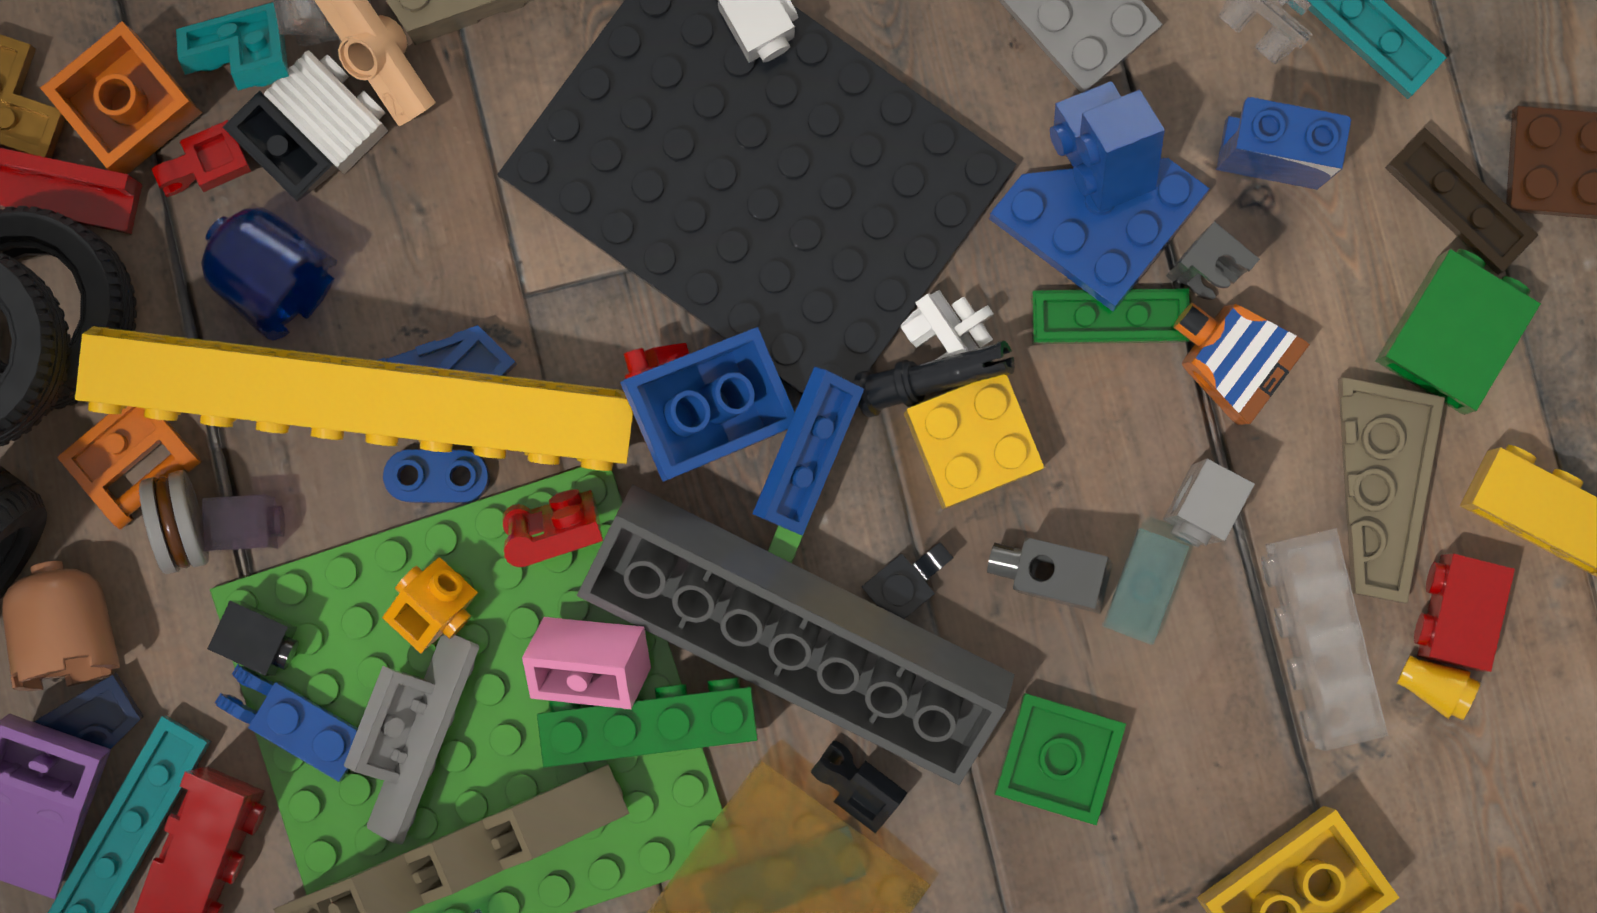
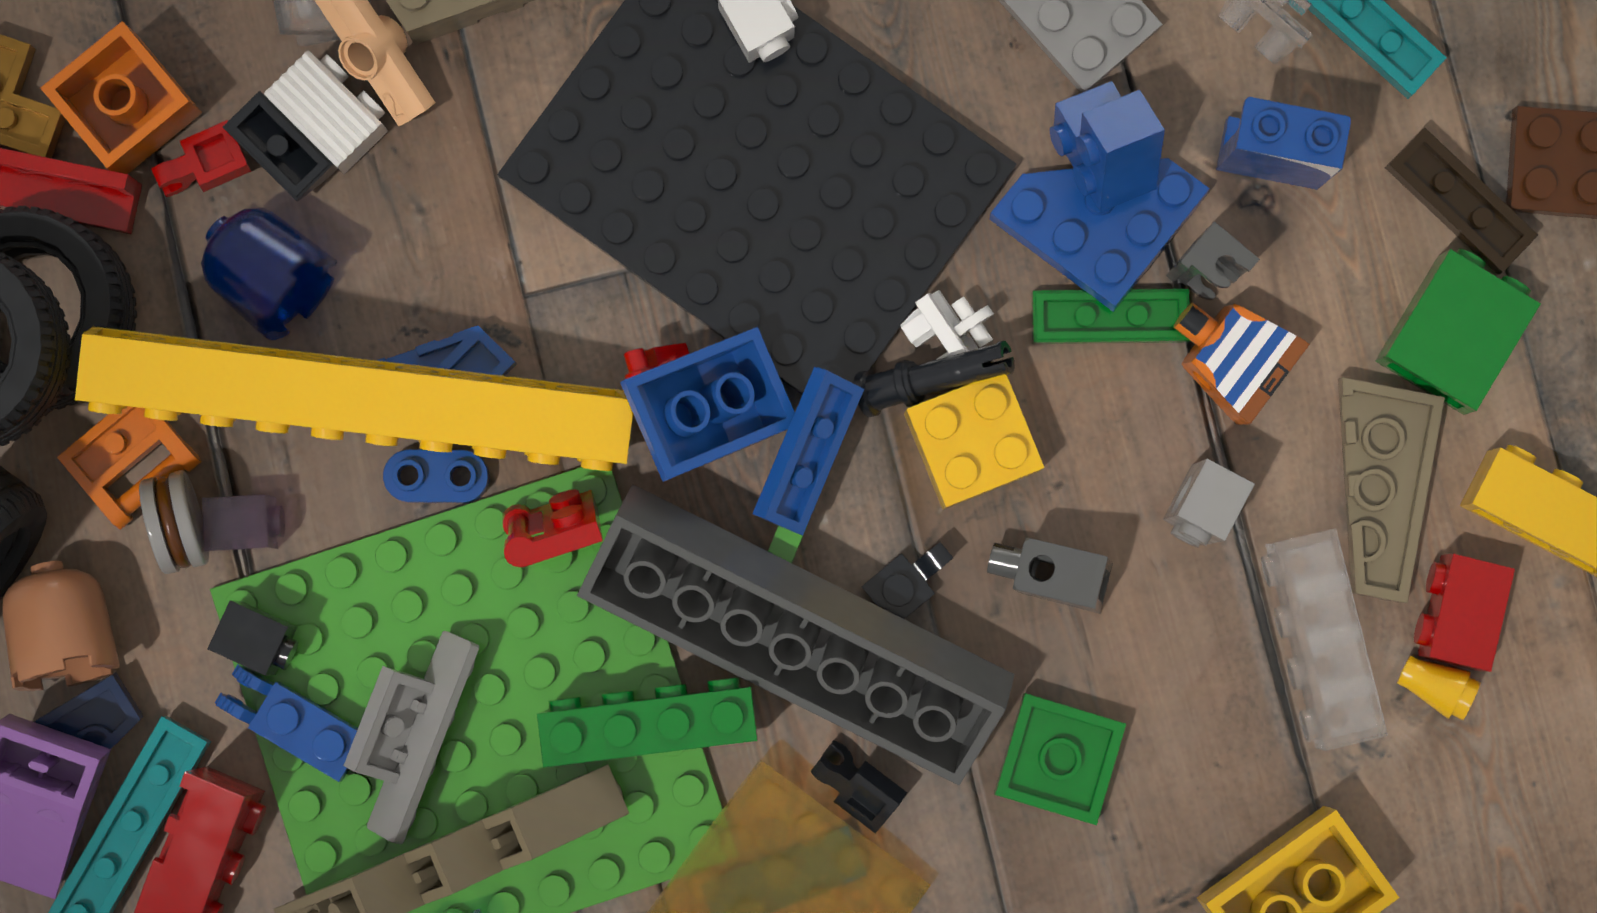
(244, 39): teal plate -> none
(438, 597): light orange brick -> none
(587, 662): bright pink brick -> none
(1145, 586): clear light blue plate -> none

